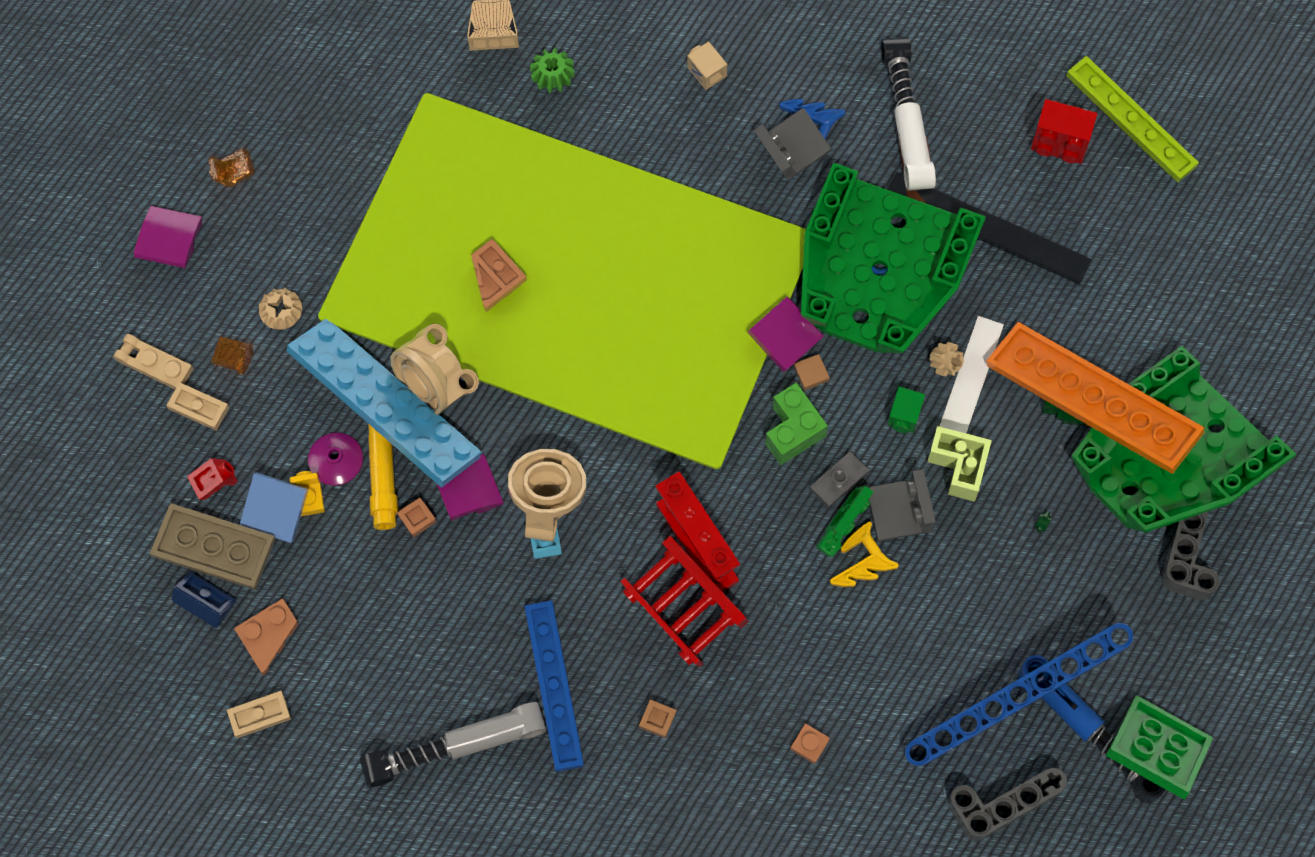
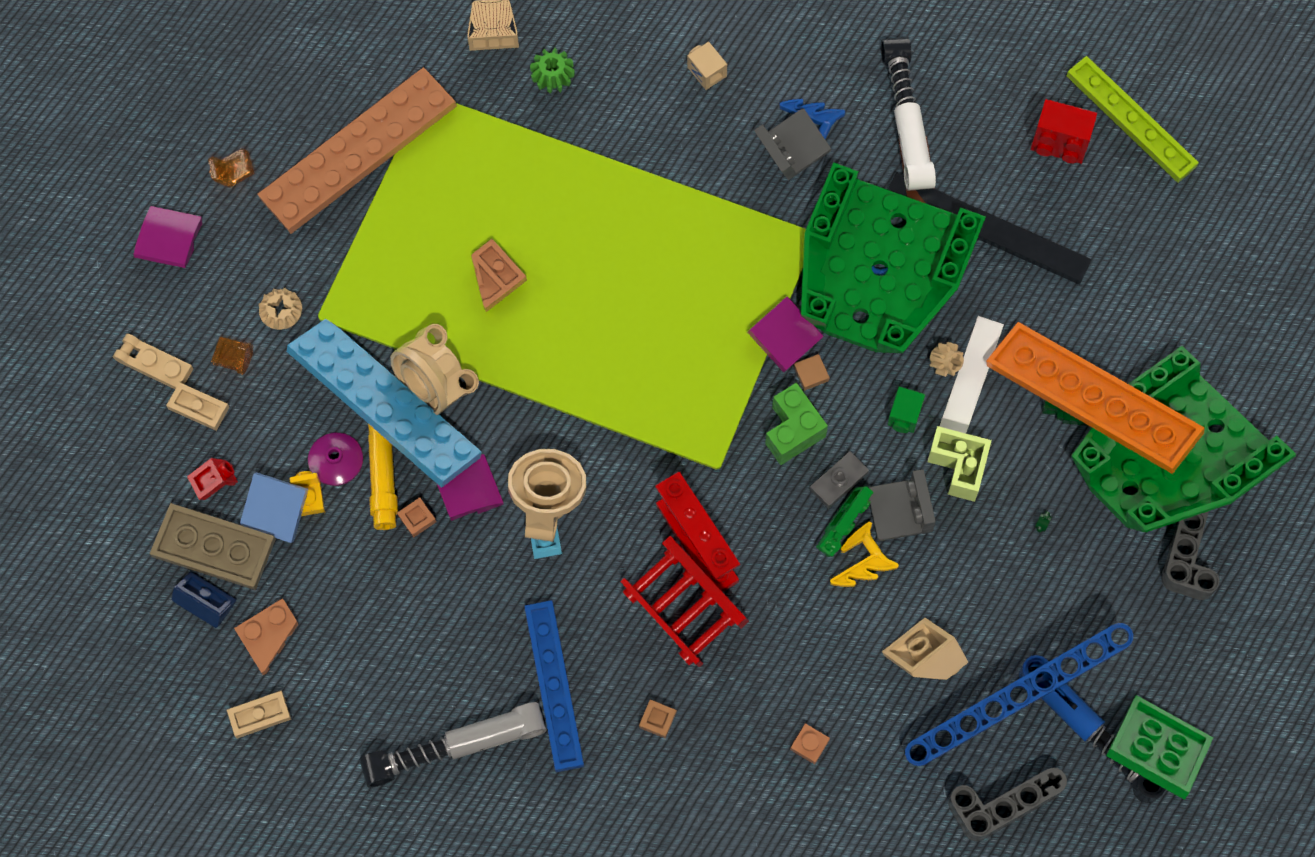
(357, 150): none -> nougat plate
(927, 652): none -> tan slope

